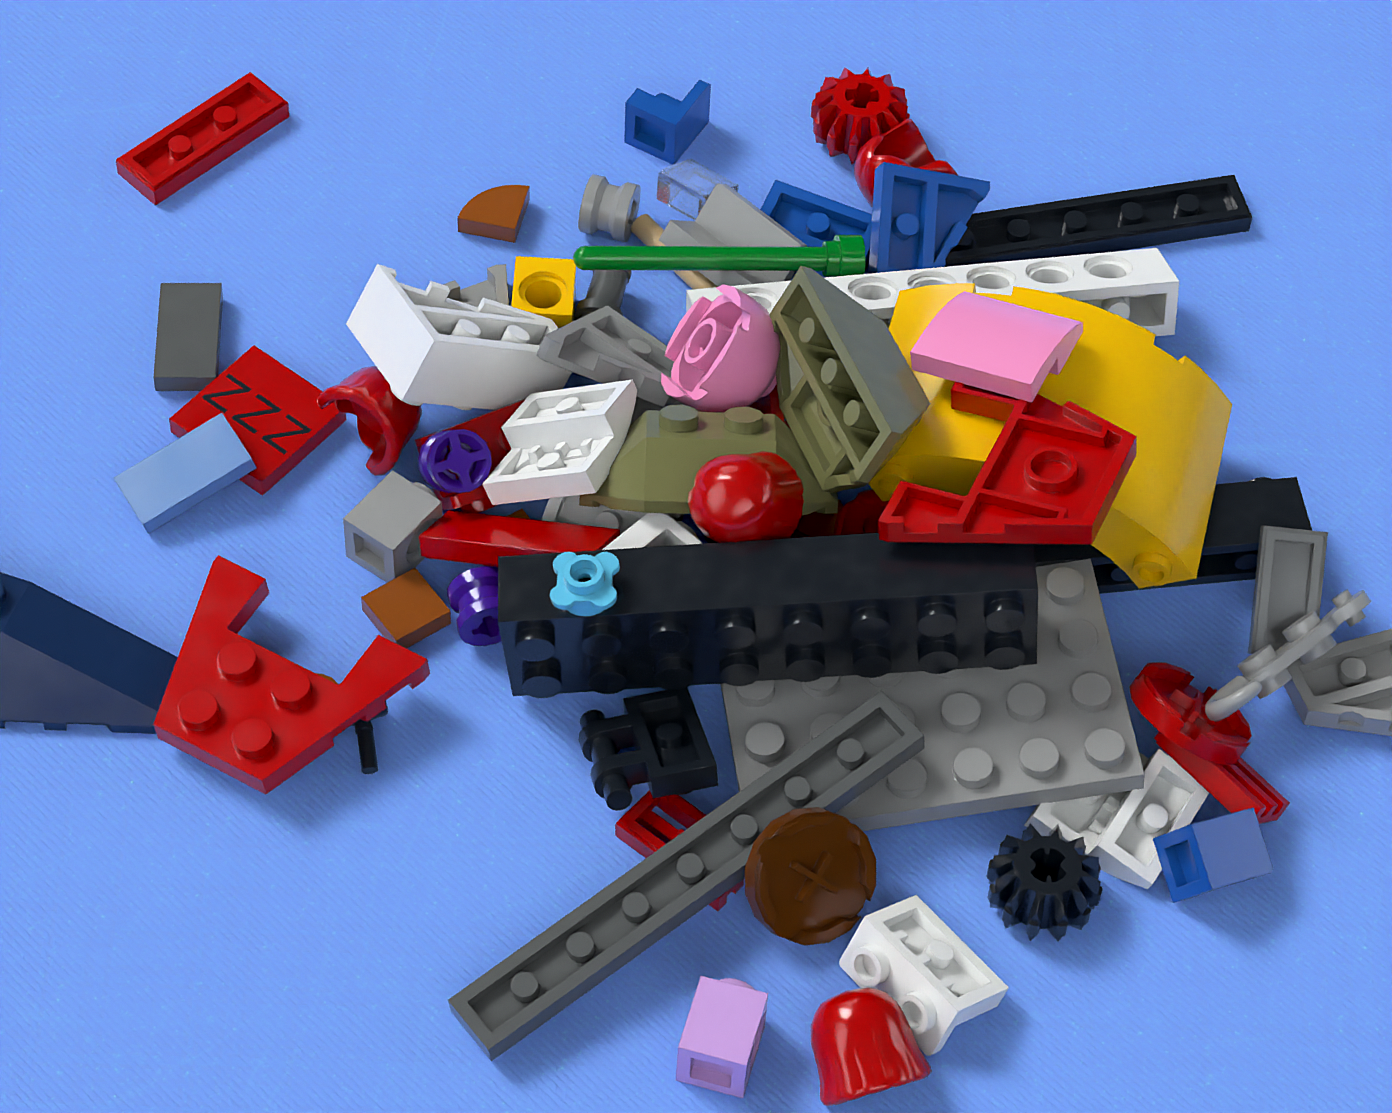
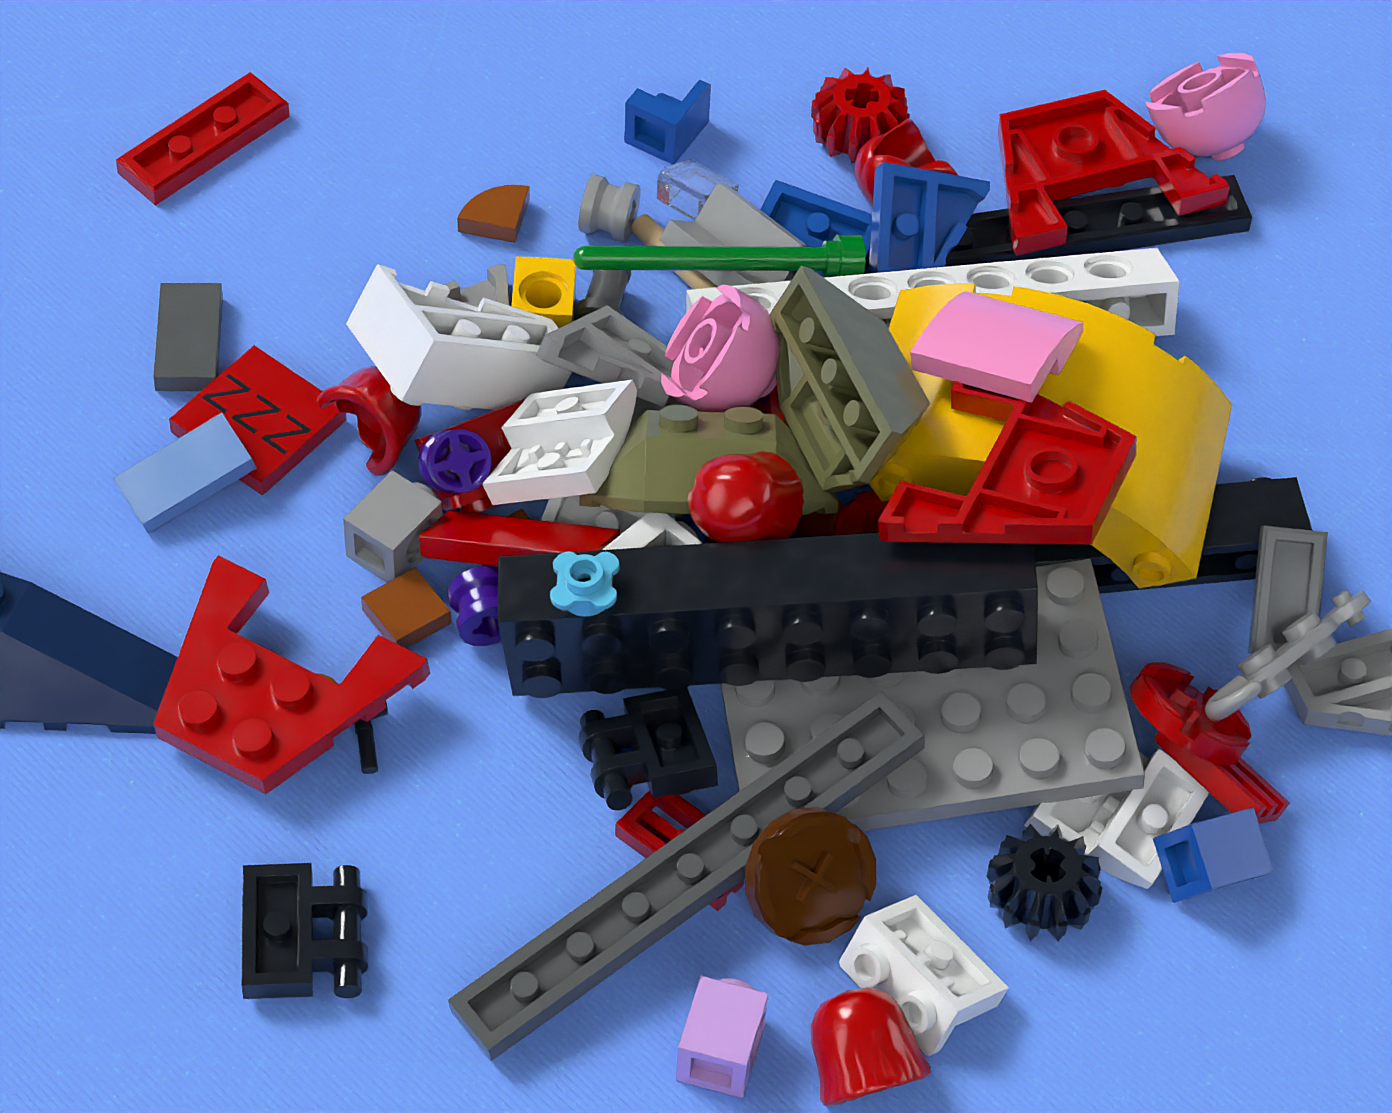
(279, 931): none -> black plate
(1083, 148): none -> red wing
(1210, 109): none -> bright pink cylinder

